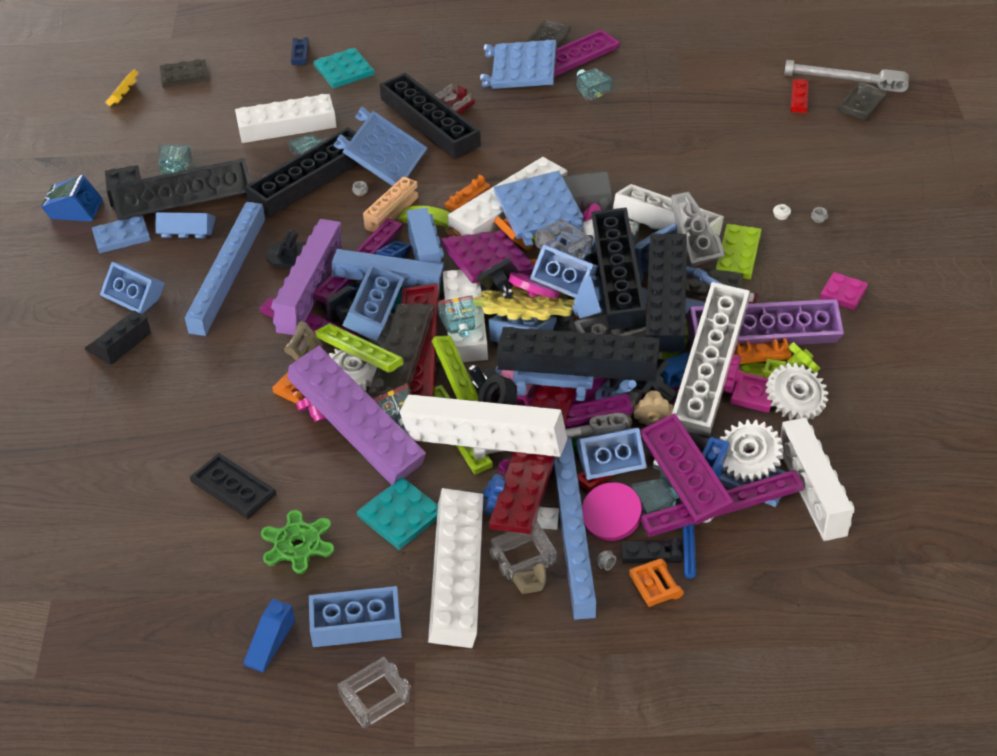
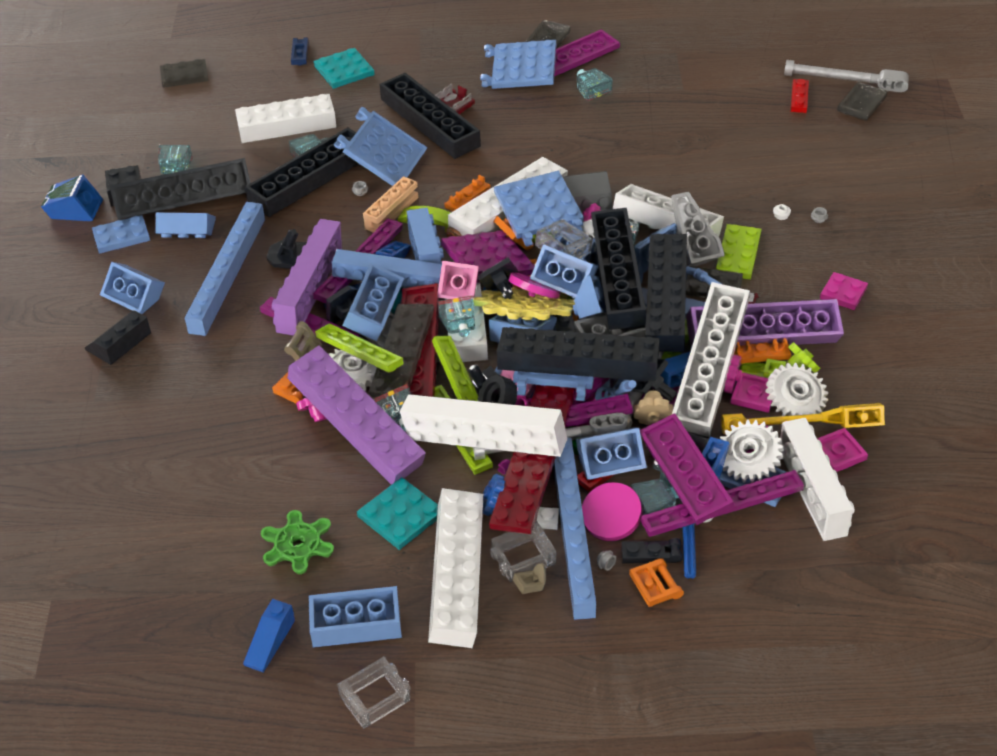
(122, 88): yellow plate -> none
(233, 485): black tile -> none
(457, 280): none -> bright pink slope
(842, 449): none -> dark pink plate
(846, 416): none -> yellow bar

